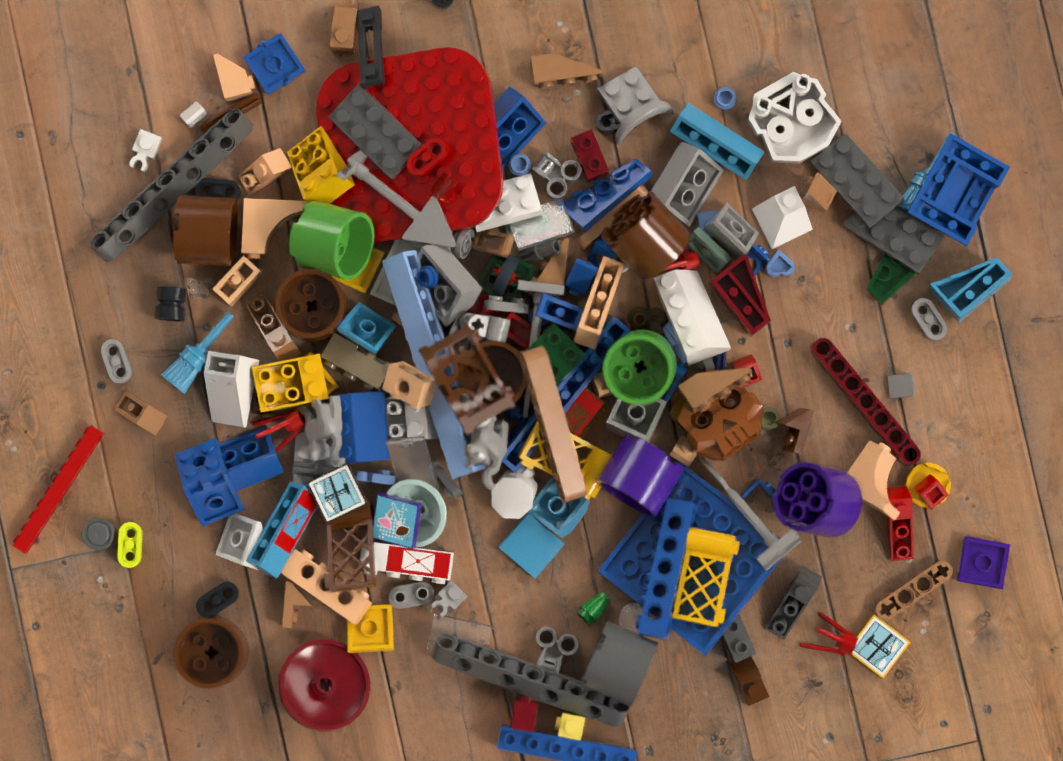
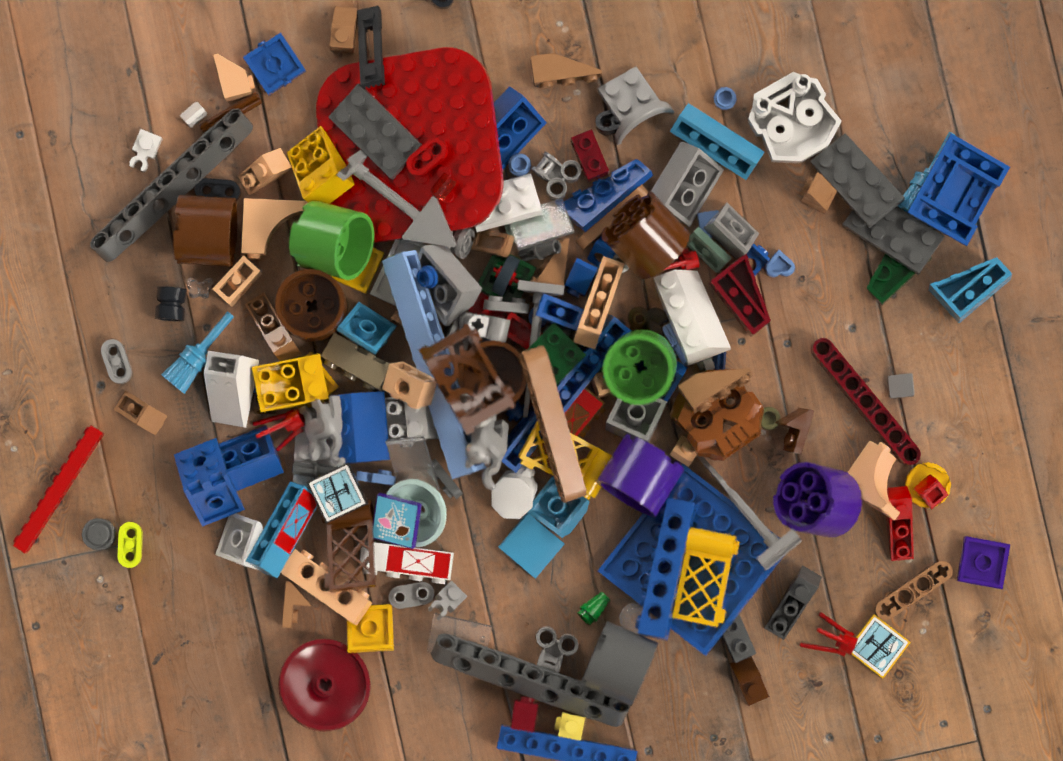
(197, 665): reddish brown brick -> none
(218, 600): black plate -> none
(748, 362): red slope -> none
(767, 488): blue bracket -> none
(782, 217): white slope -> none
(930, 318): light grey plate -> none

